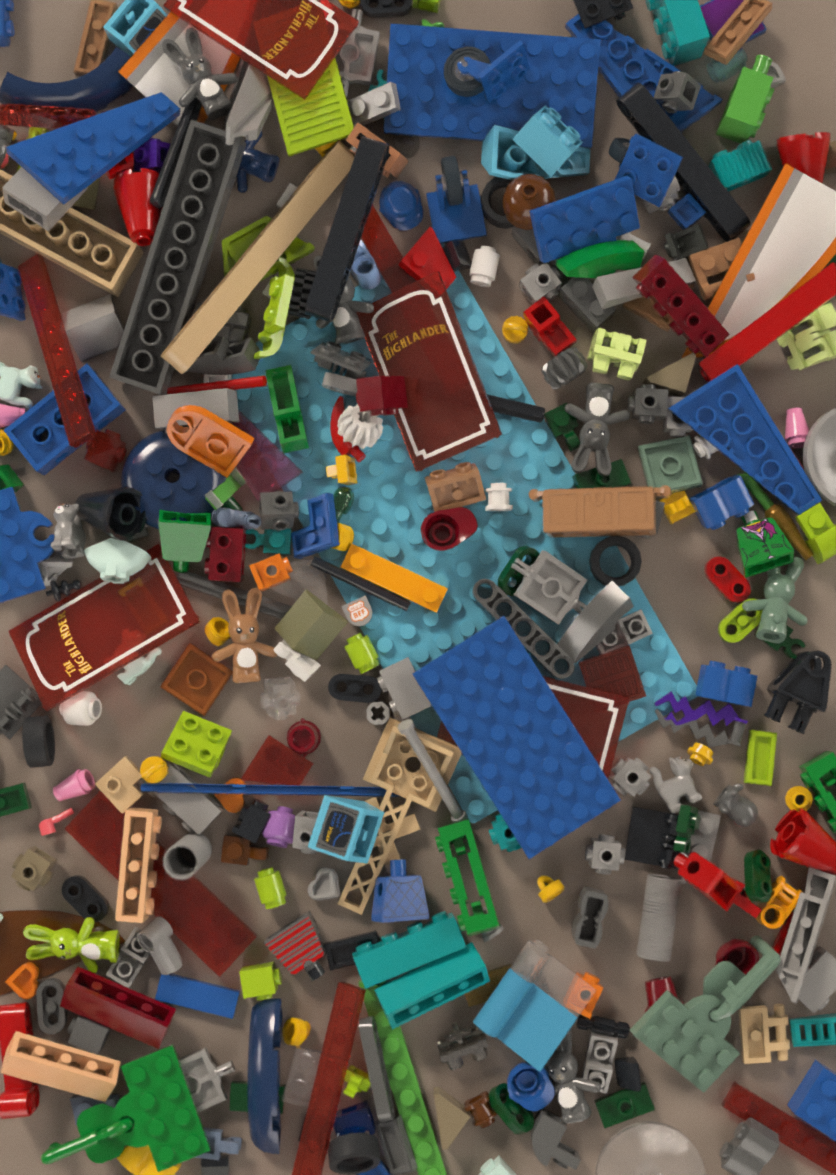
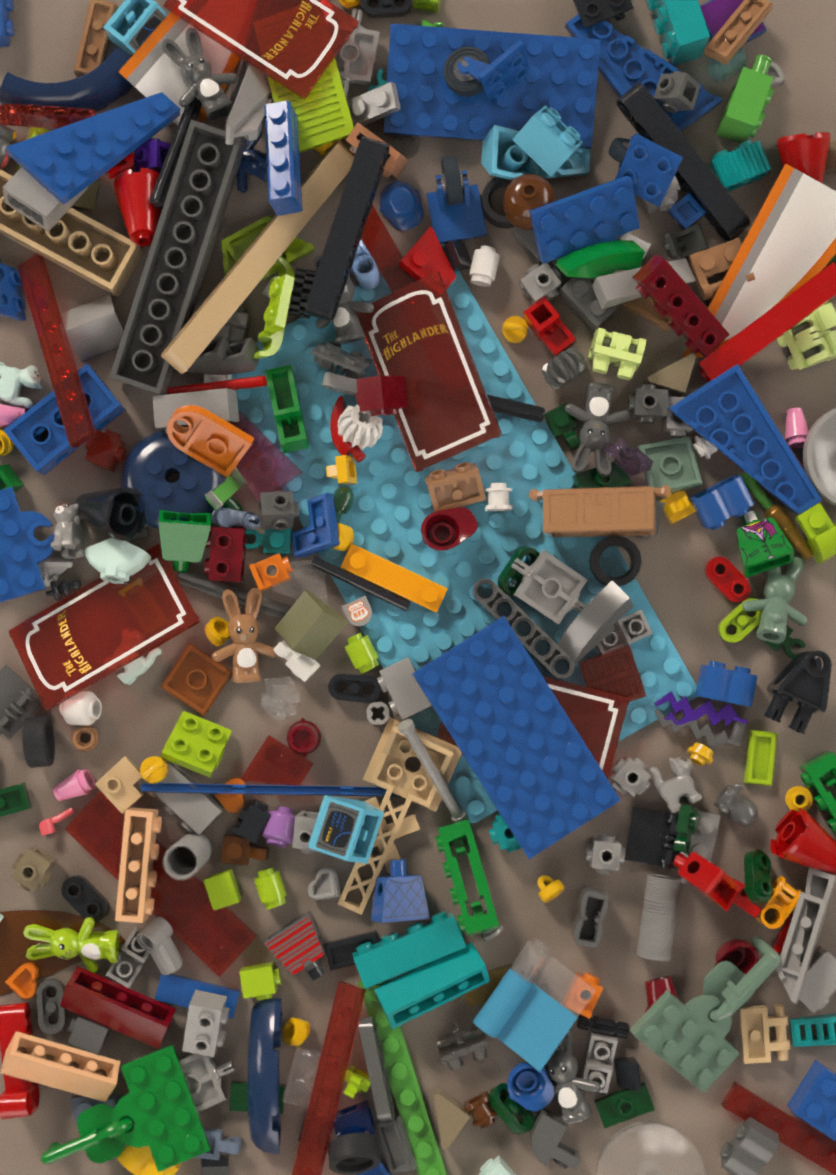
(77, 738): none -> medium nougat plate
(204, 1023): none -> light grey brick
(222, 889): none -> lime panel
(283, 158): none -> blue brick
(629, 460): none -> plate

